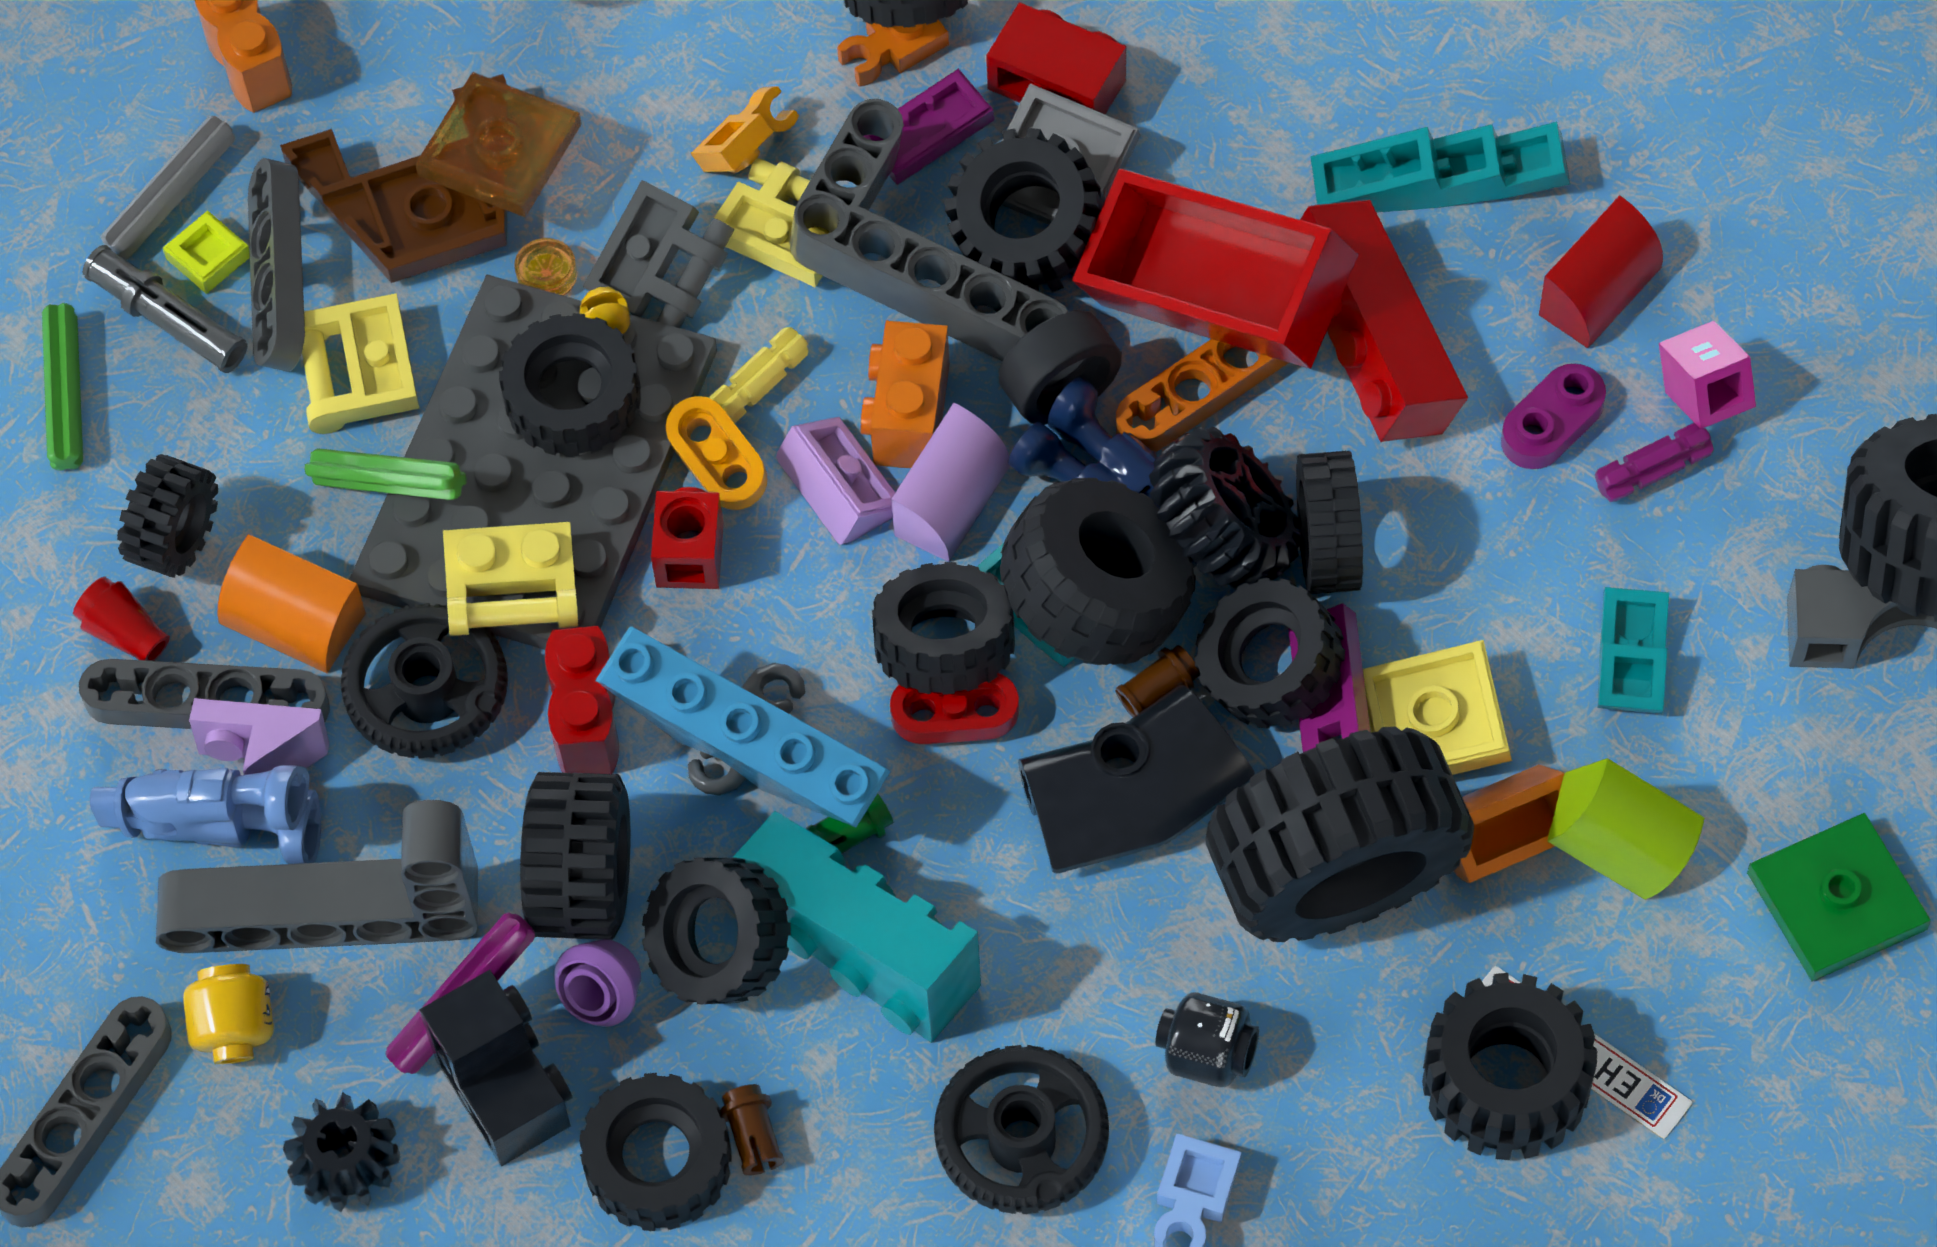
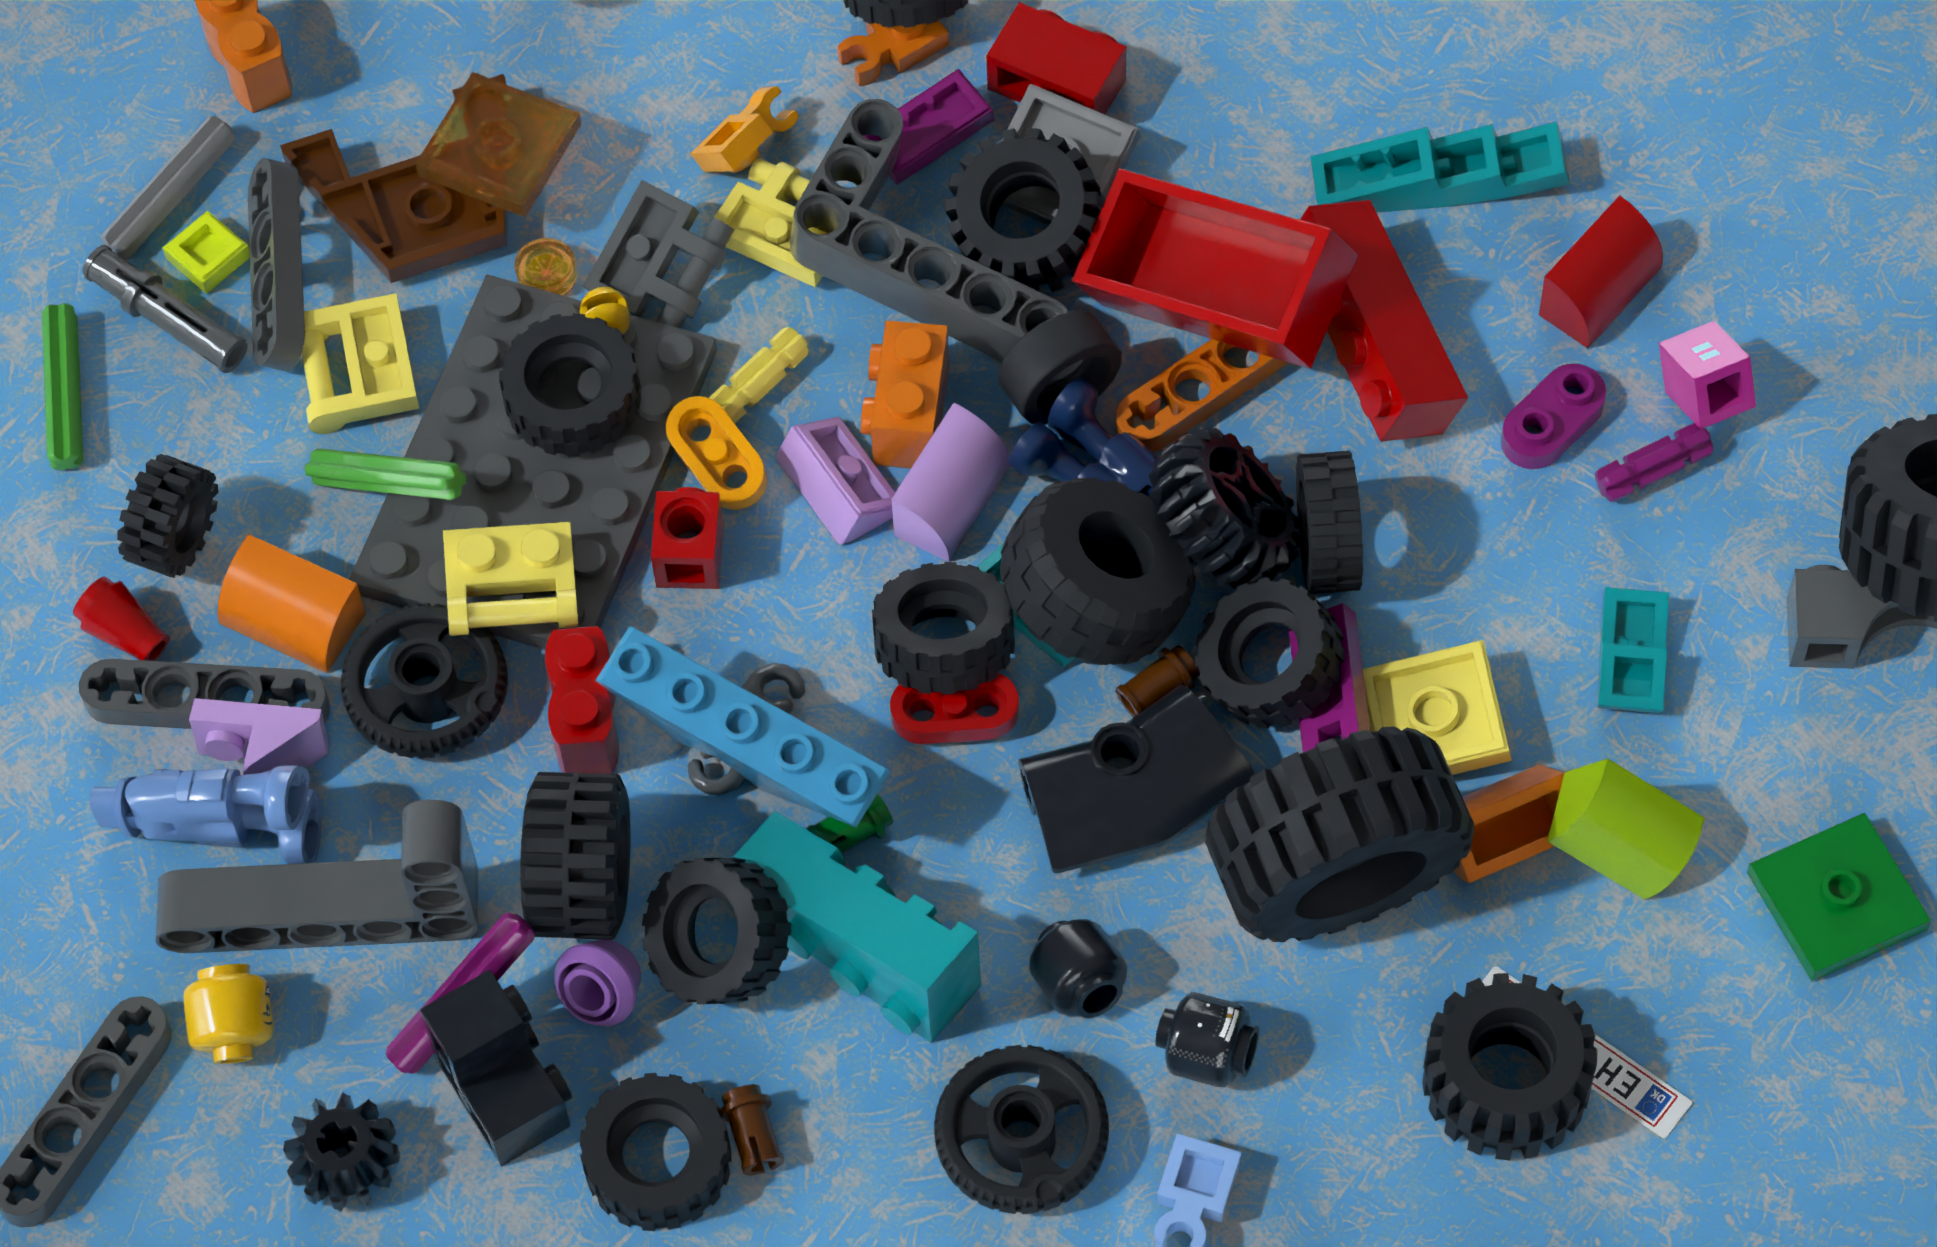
(1078, 968): none -> black head

